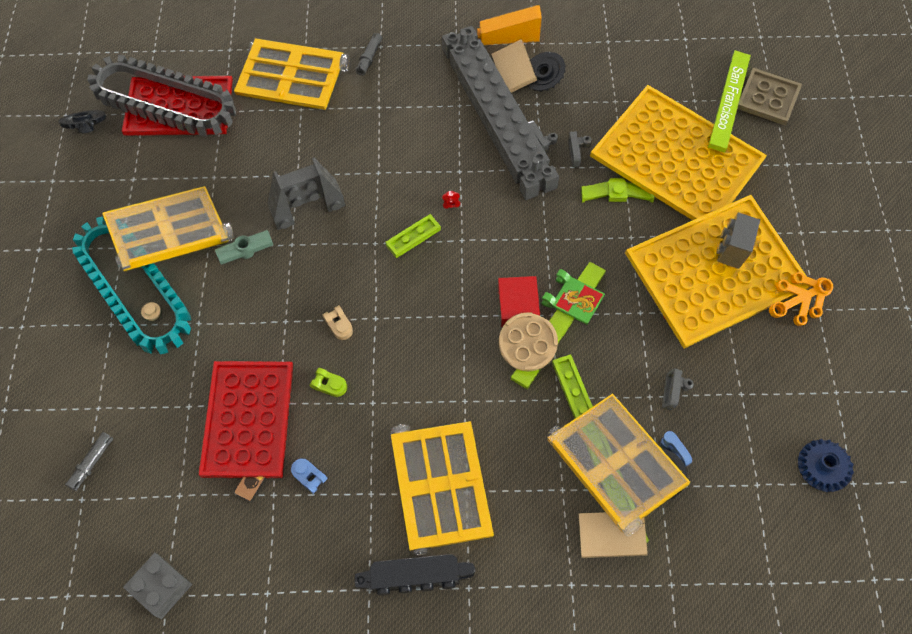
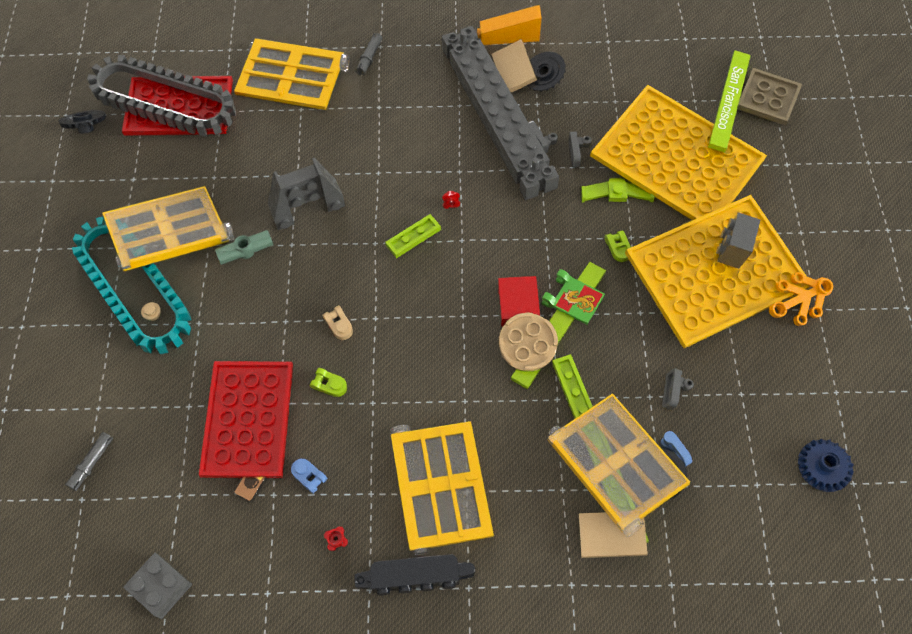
(330, 535): none -> red plate
(618, 249): none -> lime plate

